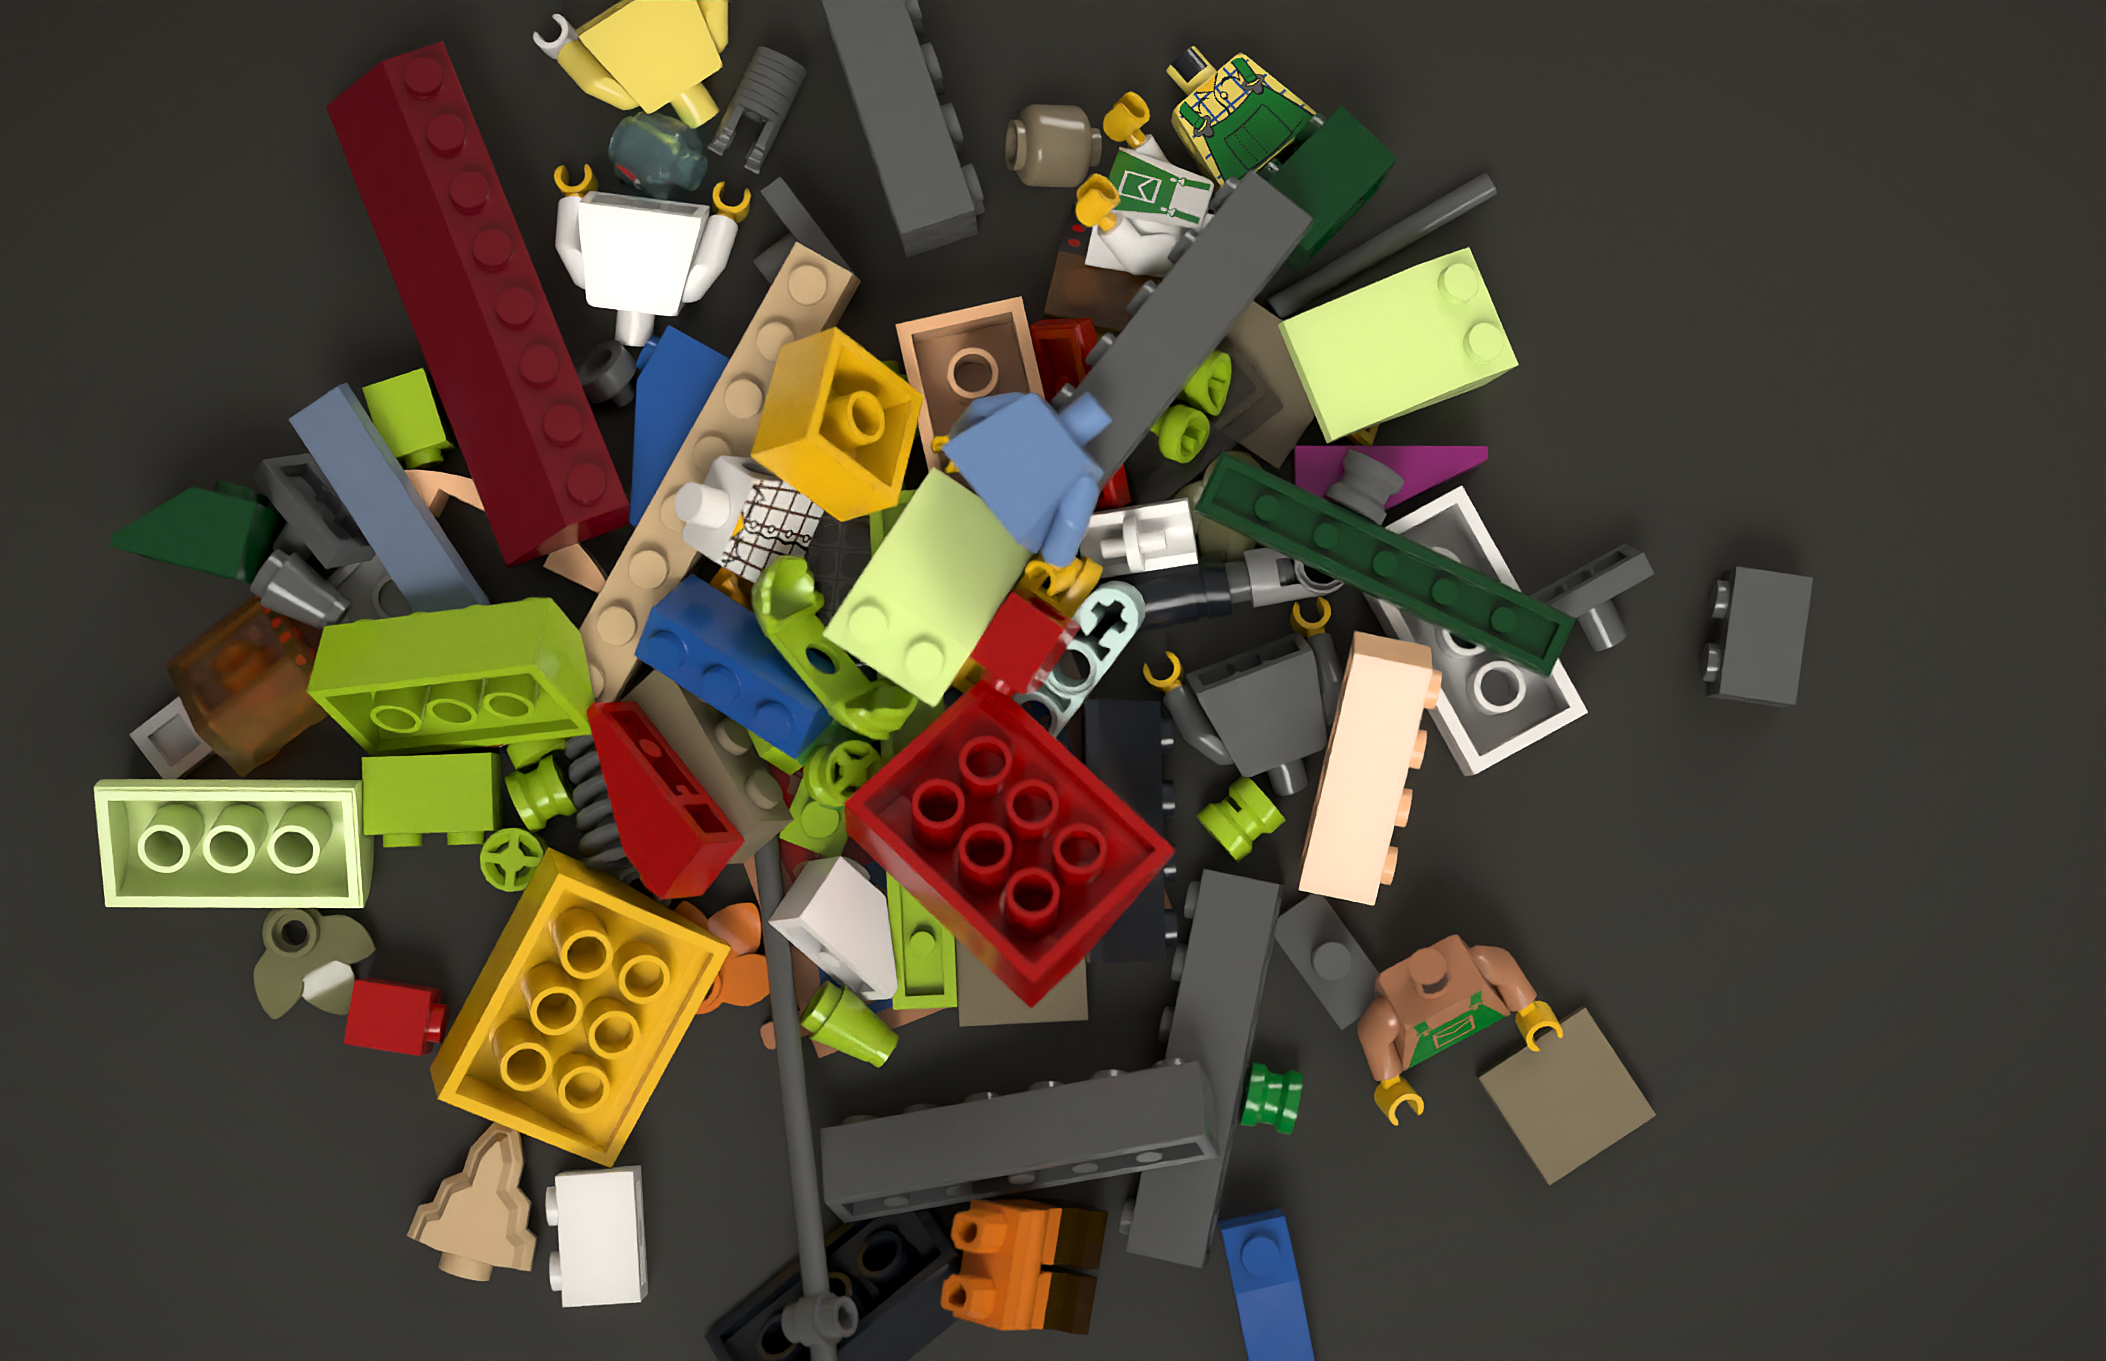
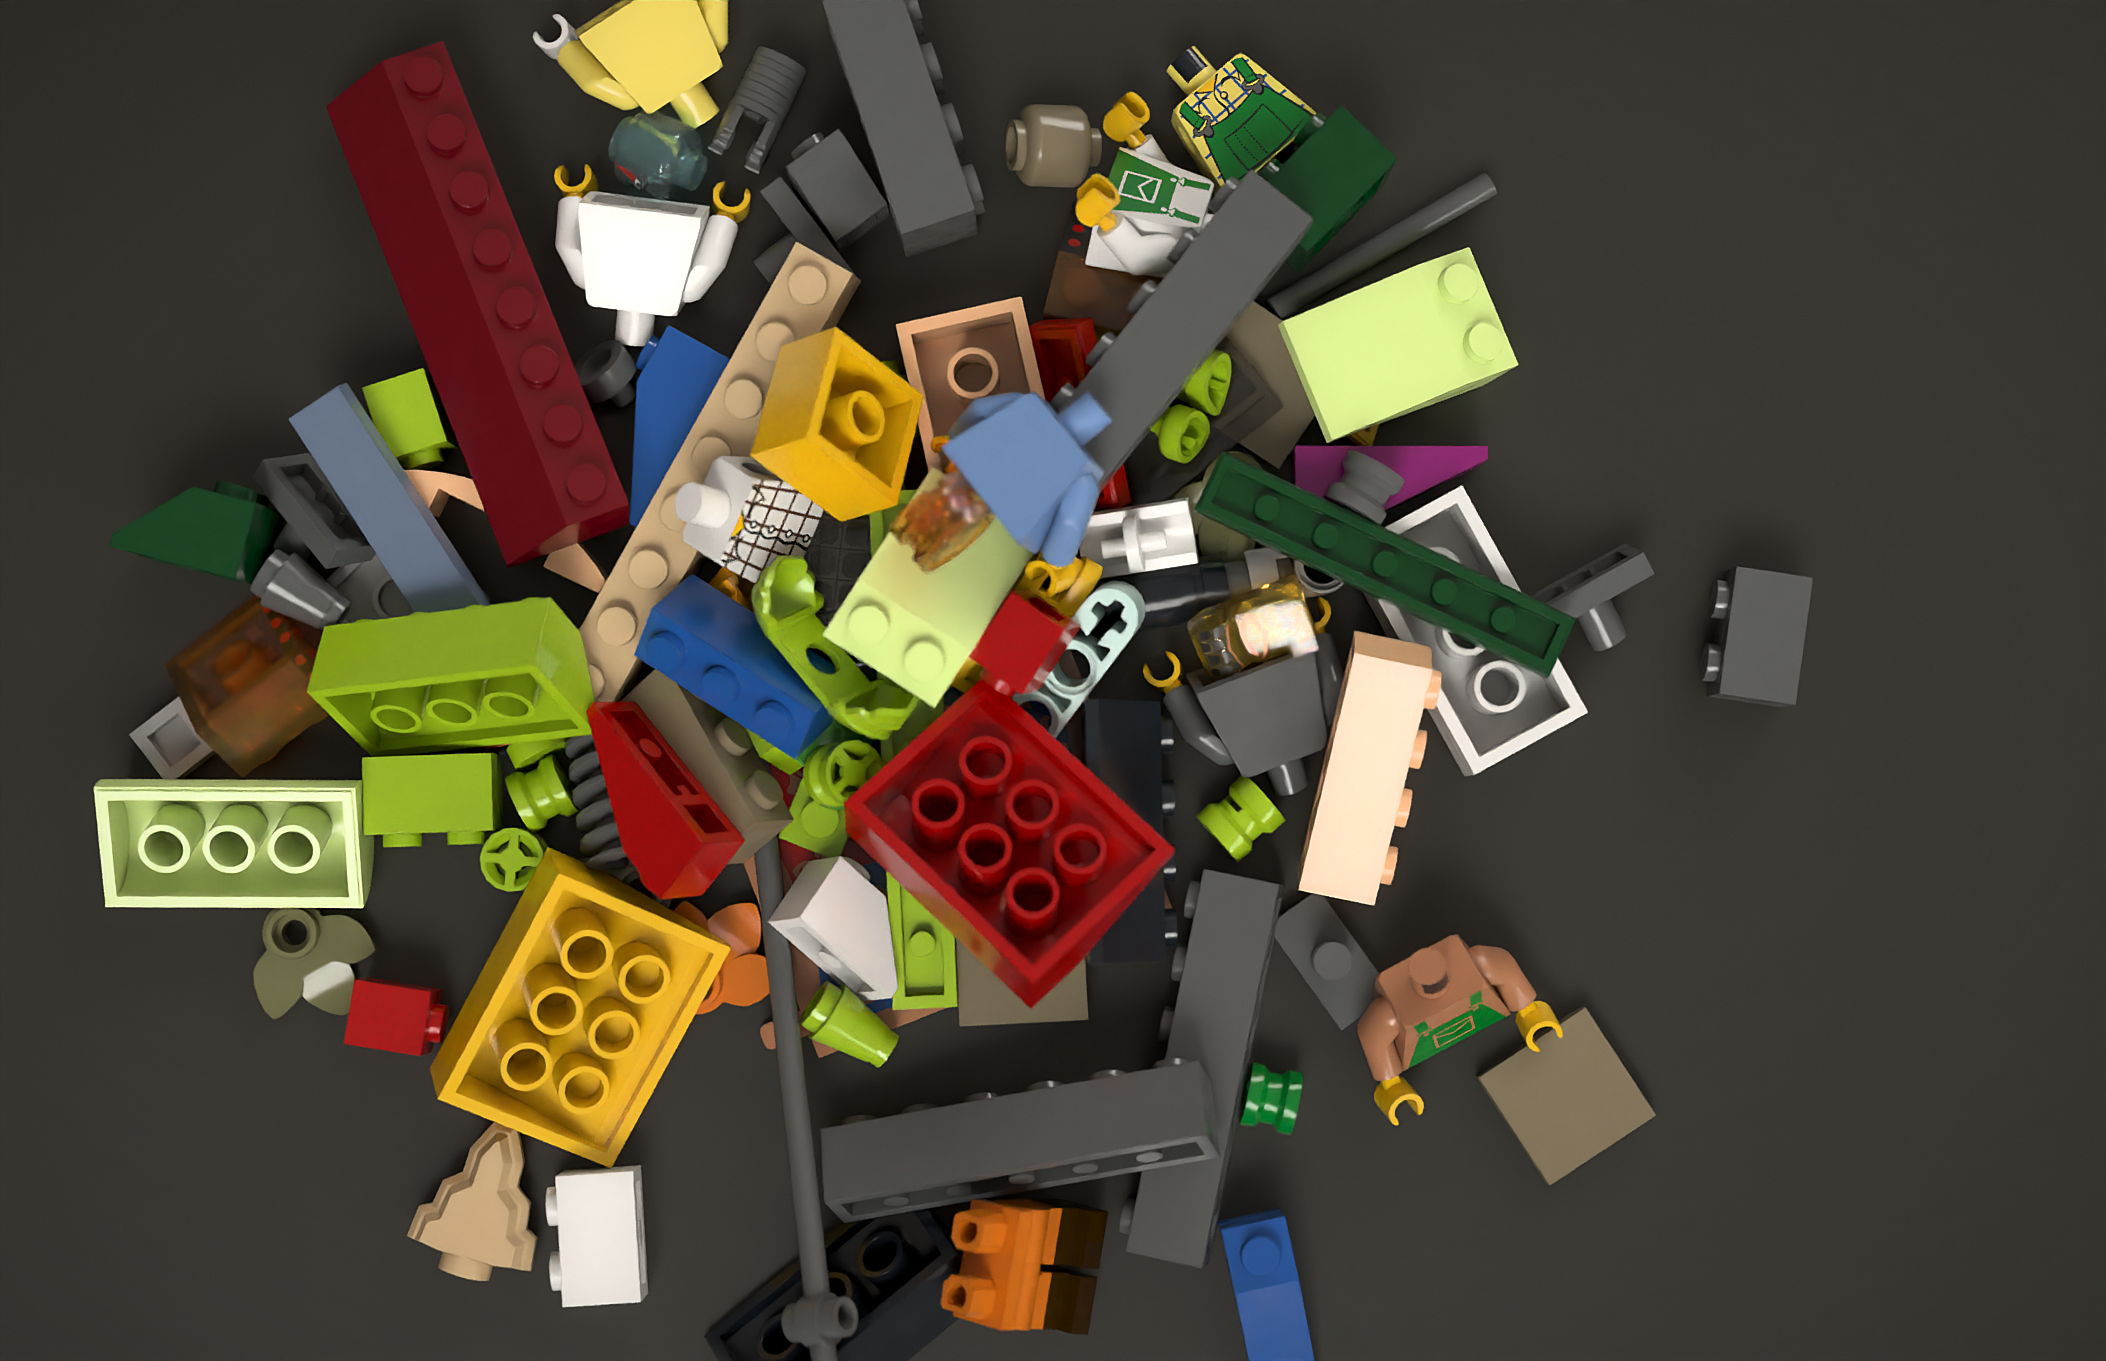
(836, 189): none -> dark grey slope
(942, 522): none -> clear orange wheel
(1254, 628): none -> clear yellow leg

